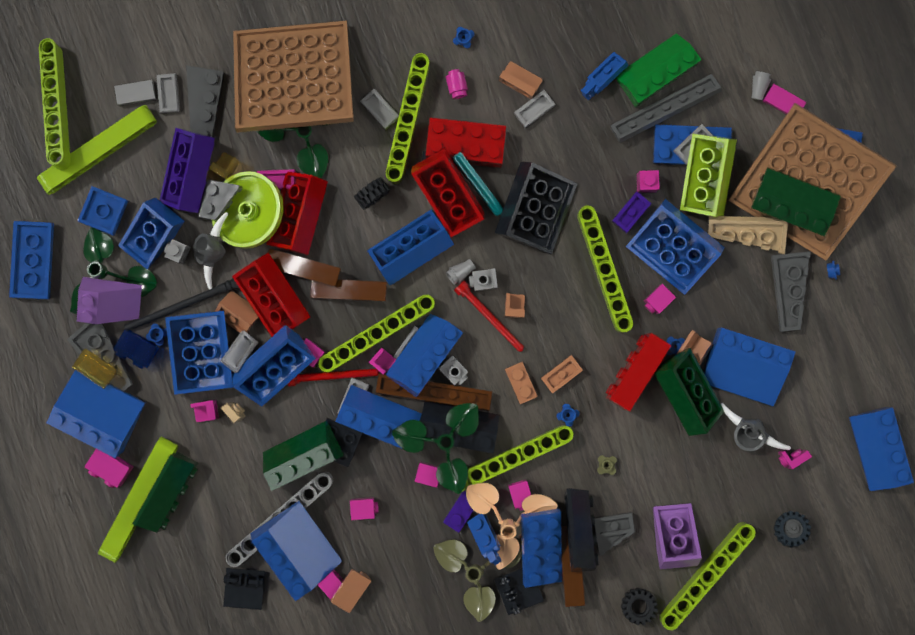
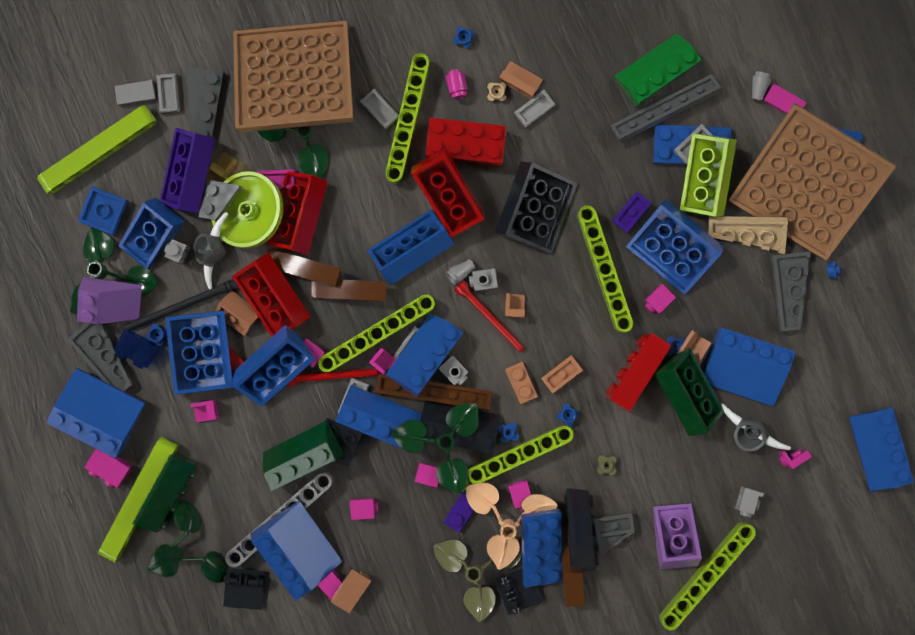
(31, 260): blue plate -> none
(59, 111): lime beam -> none
(94, 368): clear yellow slope -> none
(166, 557): none -> dark green plant
(234, 411): tan plate -> none
(239, 351): light grey tile -> none
(372, 193): black tyre -> none
(477, 184): teal axle -> none
(485, 538): blue hinge -> none
(496, 86): none -> tan plate
(506, 437): none -> blue plate
(603, 75): blue hinge -> none
(643, 617): black tyre -> none
(648, 181): dark pink brick -> none
(748, 501): none -> light grey brick
(792, 529): black wheel -> none
(796, 201): dark green slope -> none

